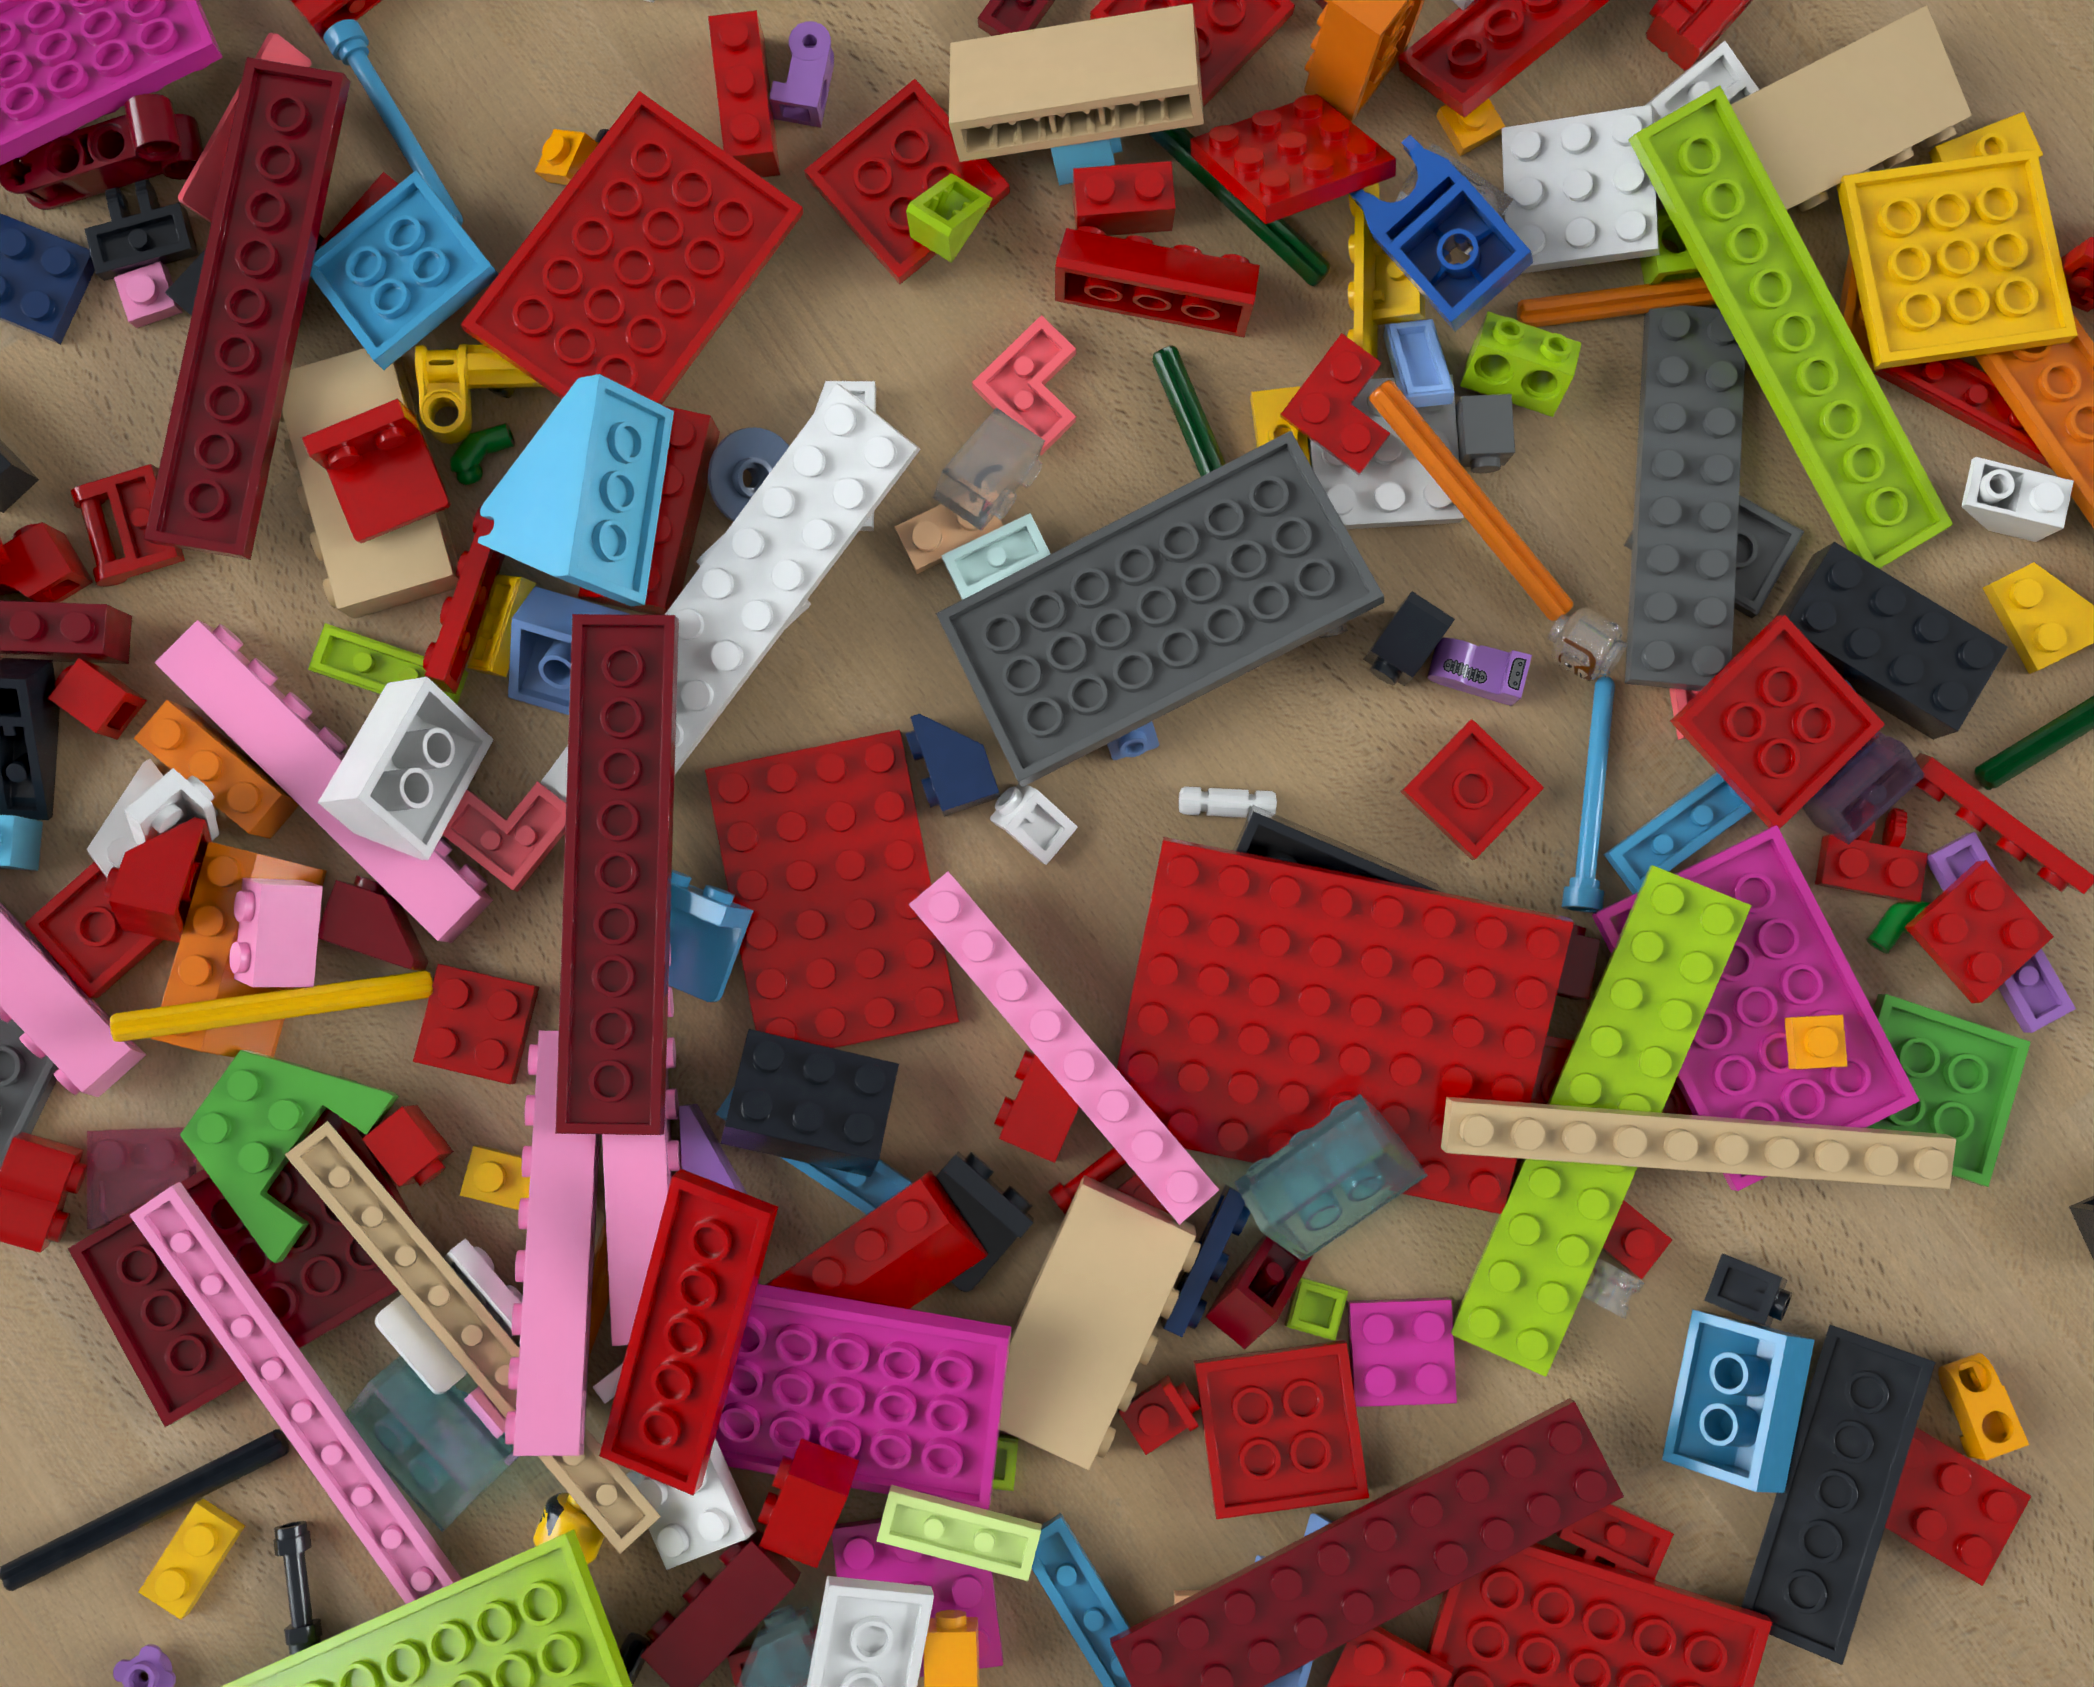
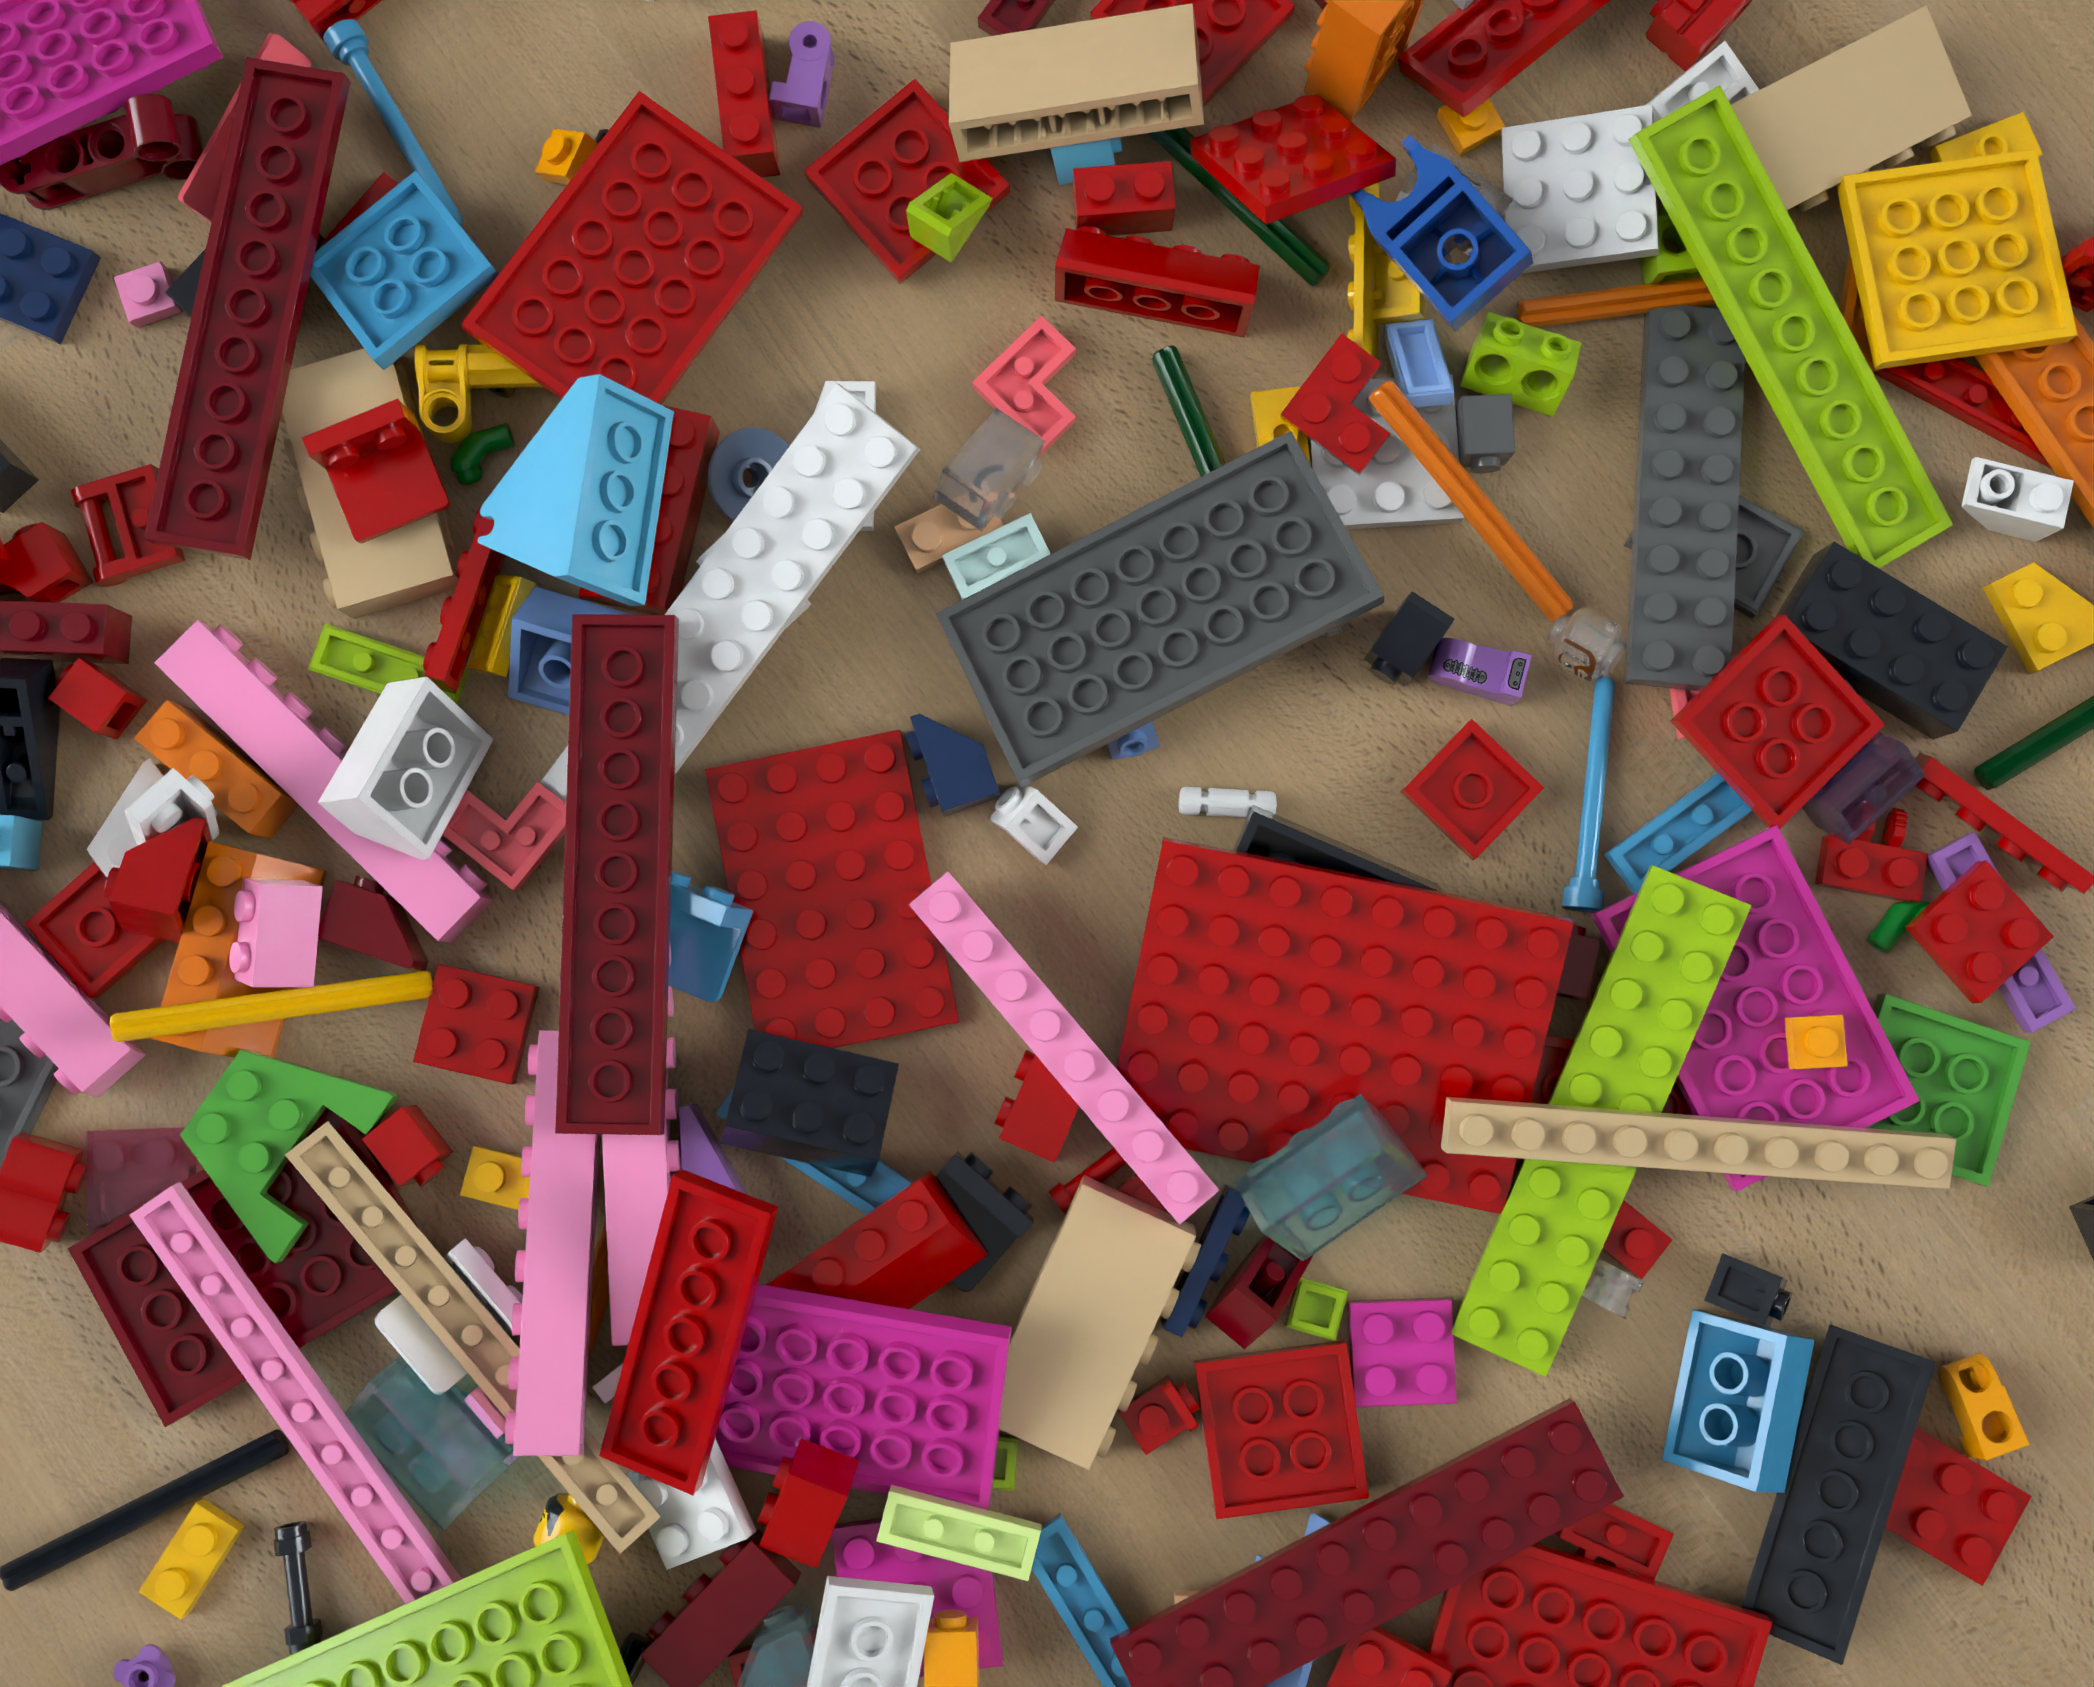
(142, 238): black hinge -> none

